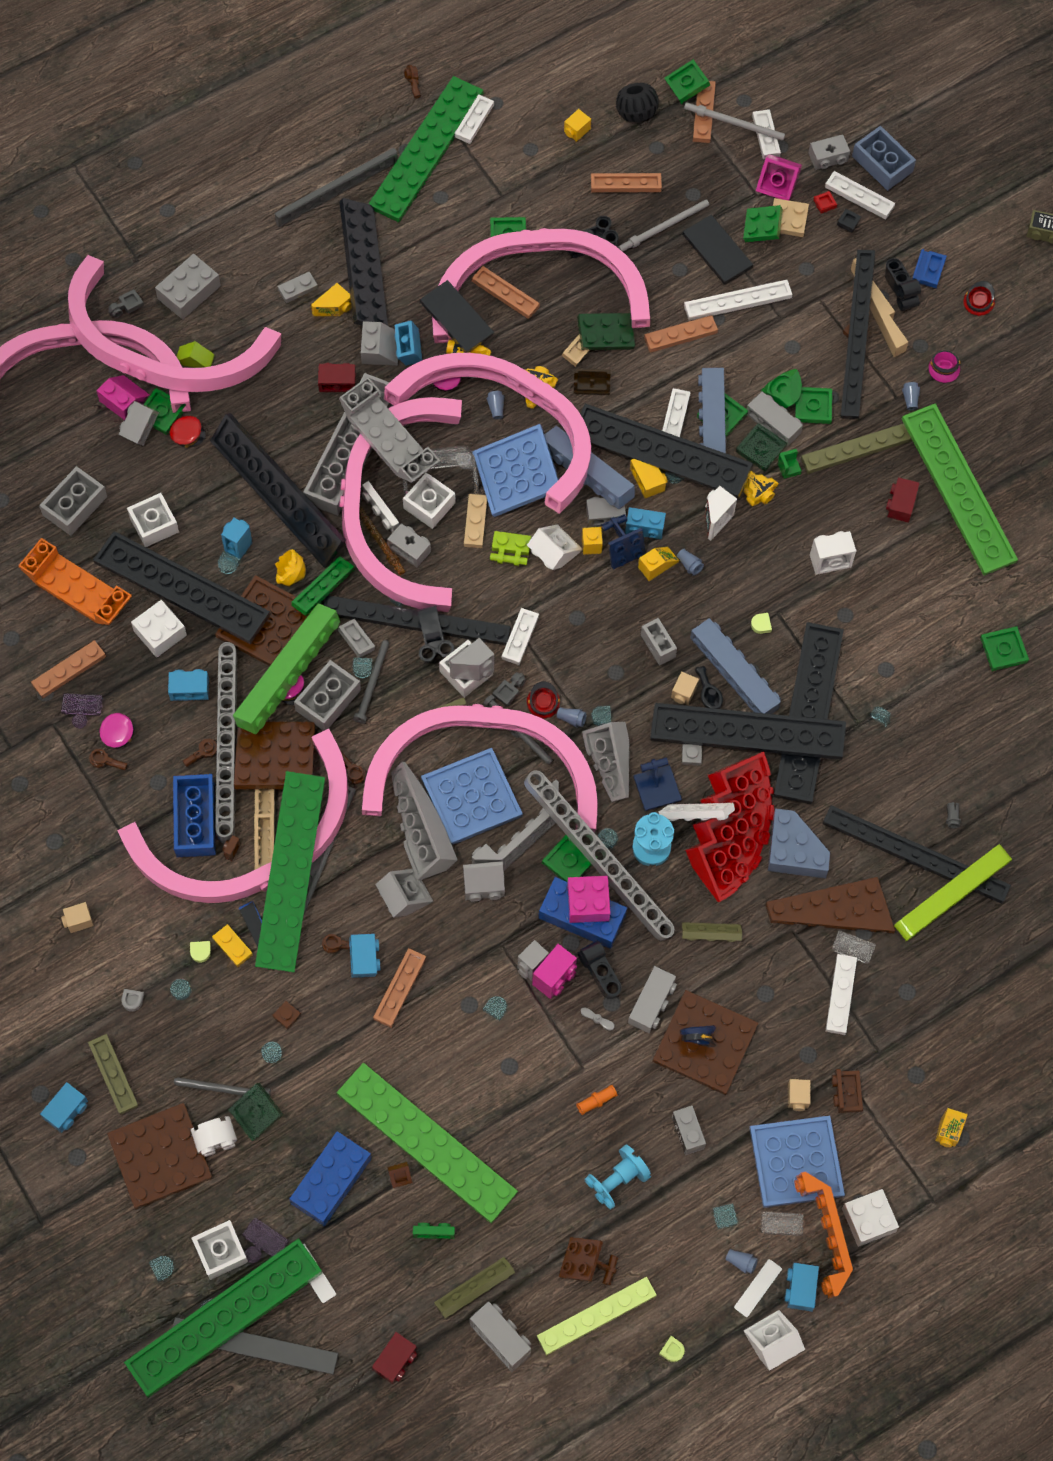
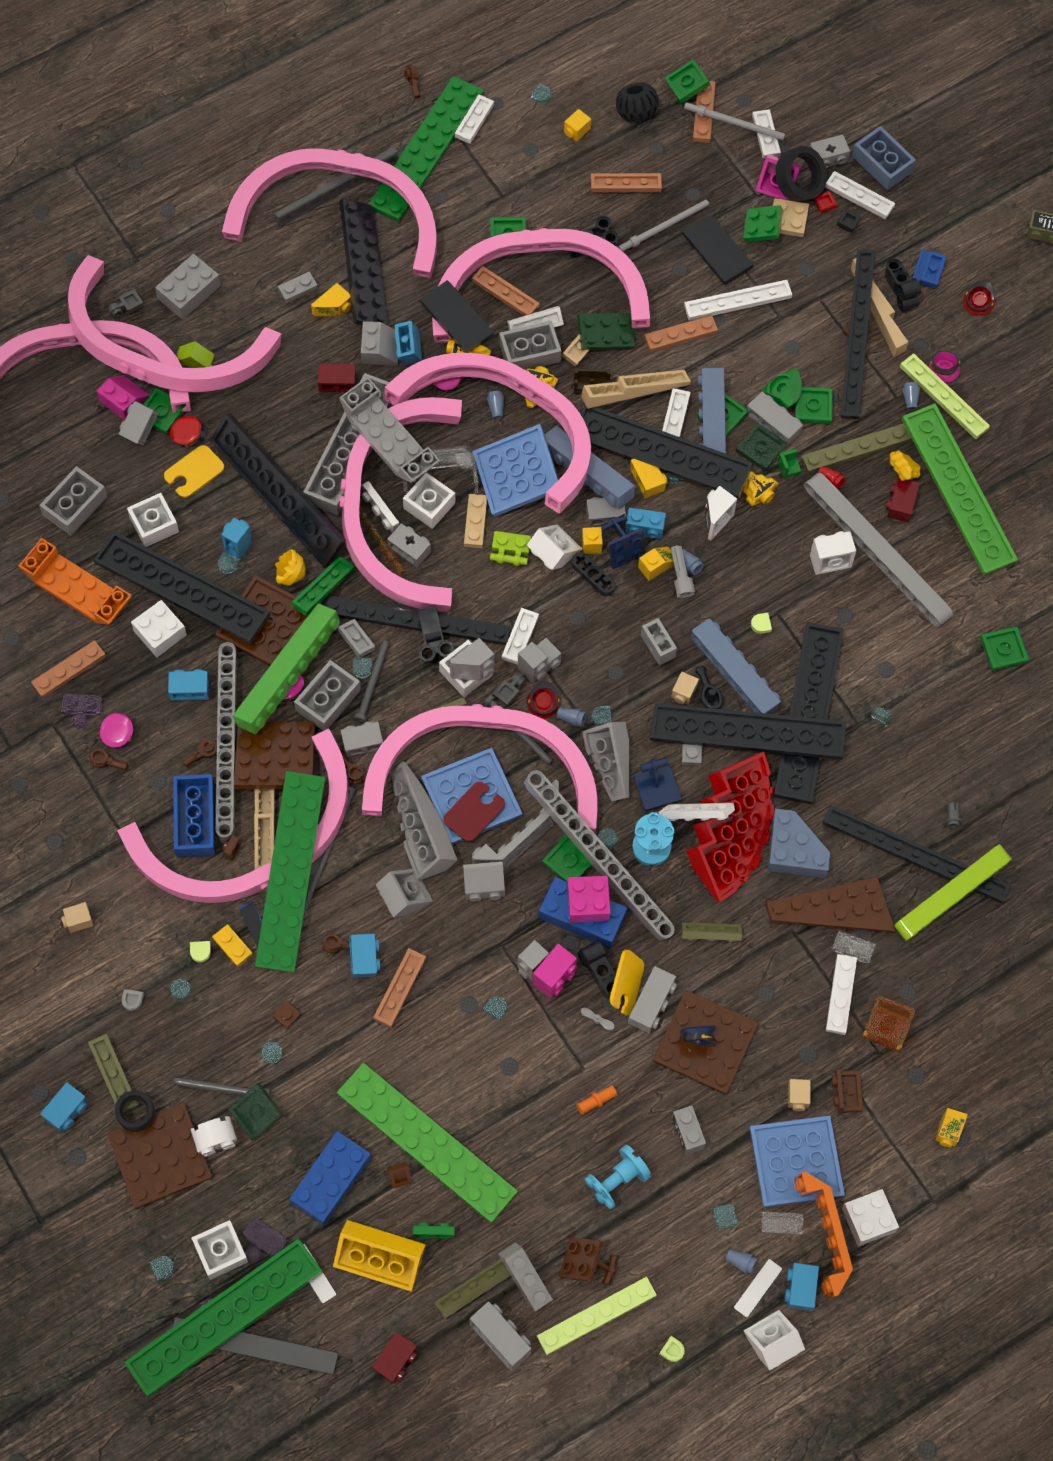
(125, 1098): none -> black tyre
(197, 468): none -> yellow piece
(342, 162): none -> bright pink arch
(361, 739): none -> light grey brick
(379, 1255): none -> yellow slope
(470, 815): none -> dark red piece
(525, 1276): none -> light grey brick
(531, 346): none -> light grey brick
(538, 659): none -> light grey brick
(541, 94): none -> clear light blue tile
(552, 314): none -> white plate
(594, 582): none -> black beam
(627, 981): none -> yellow piece
(632, 387): none -> tan slope
(683, 583): none -> light grey piece
(817, 169): none -> black tyre
(834, 477): none -> red cone
(878, 549): none -> light grey beam
(888, 1023): none -> clear orange brick
(904, 466): none -> yellow rock
(944, 396): none -> yellowish green plate

